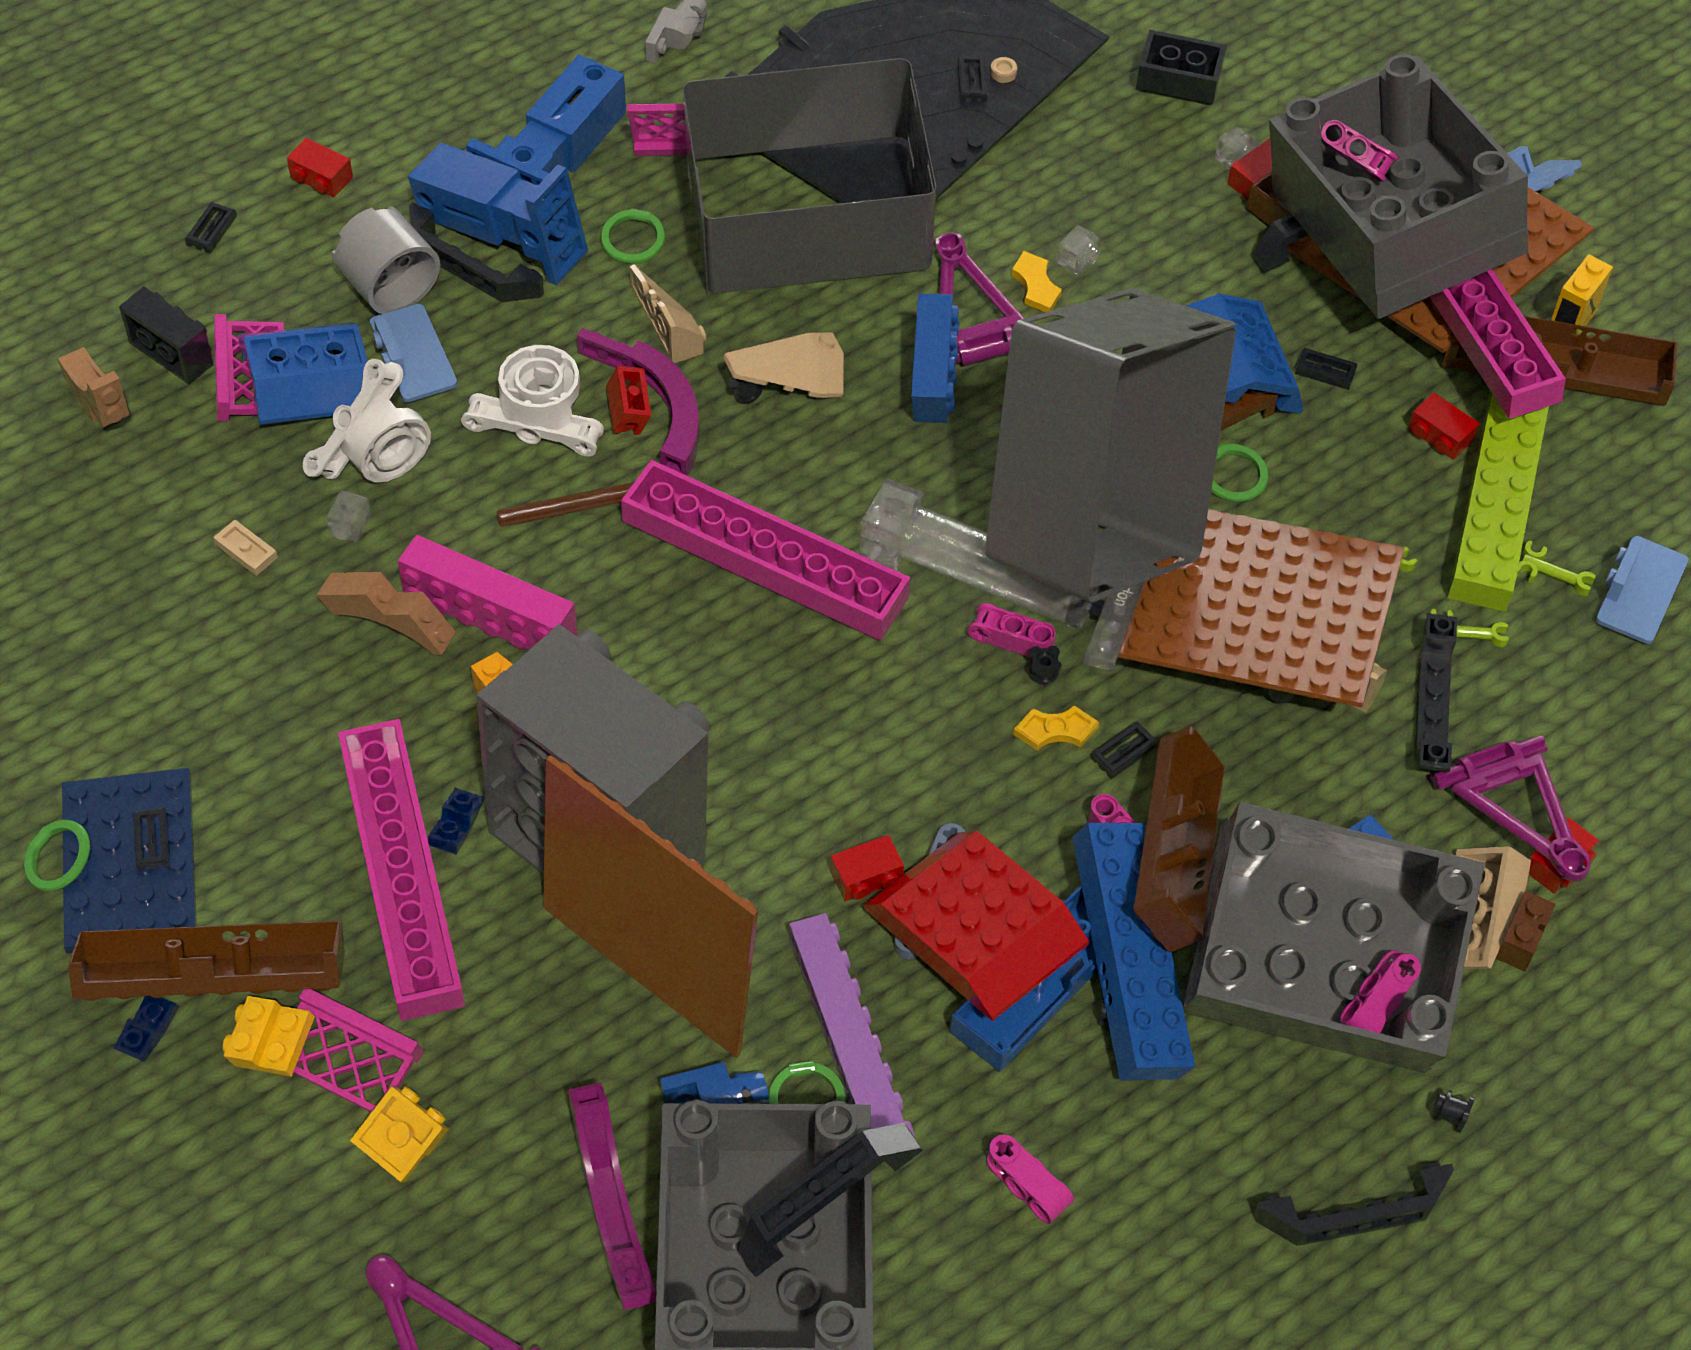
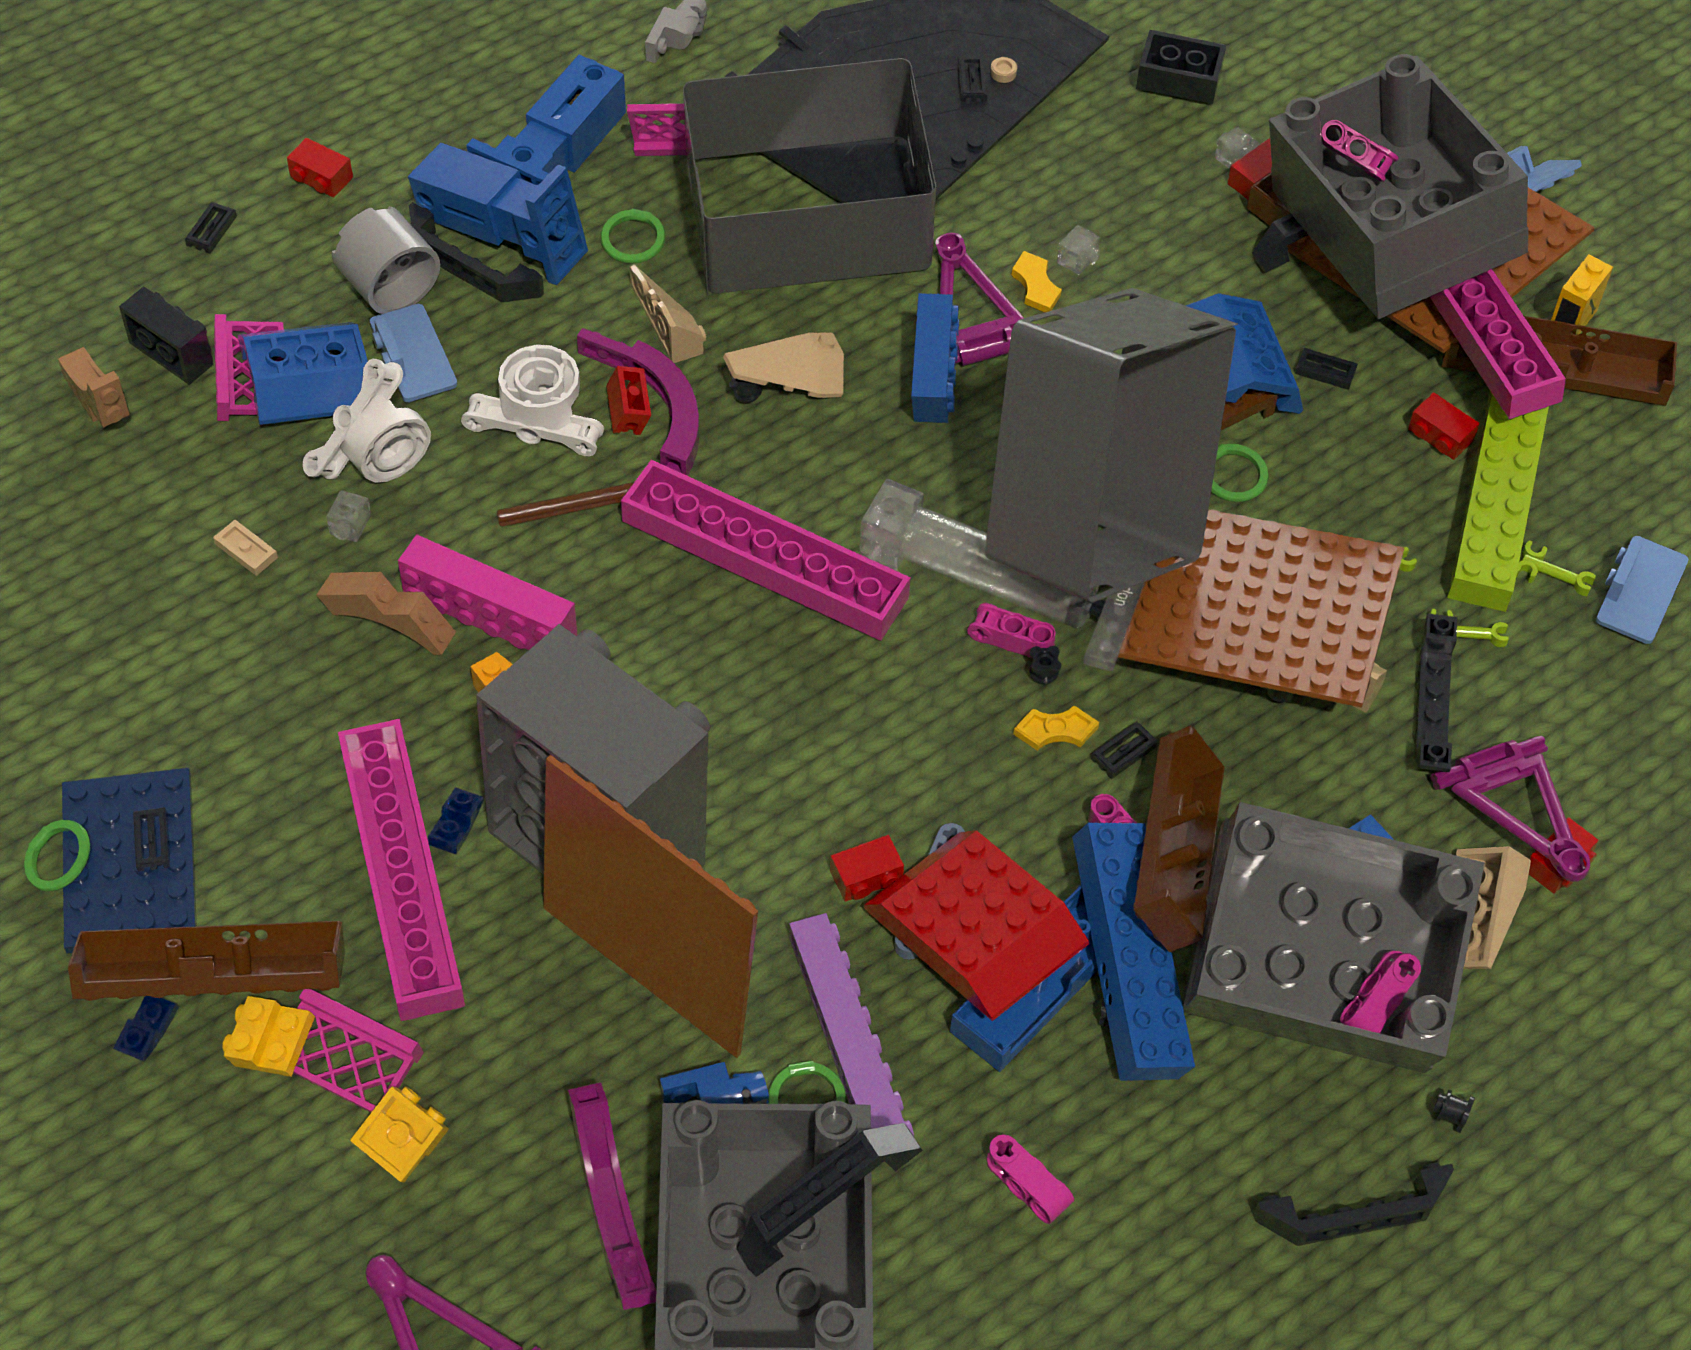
(1525, 931): reddish brown piece -> none

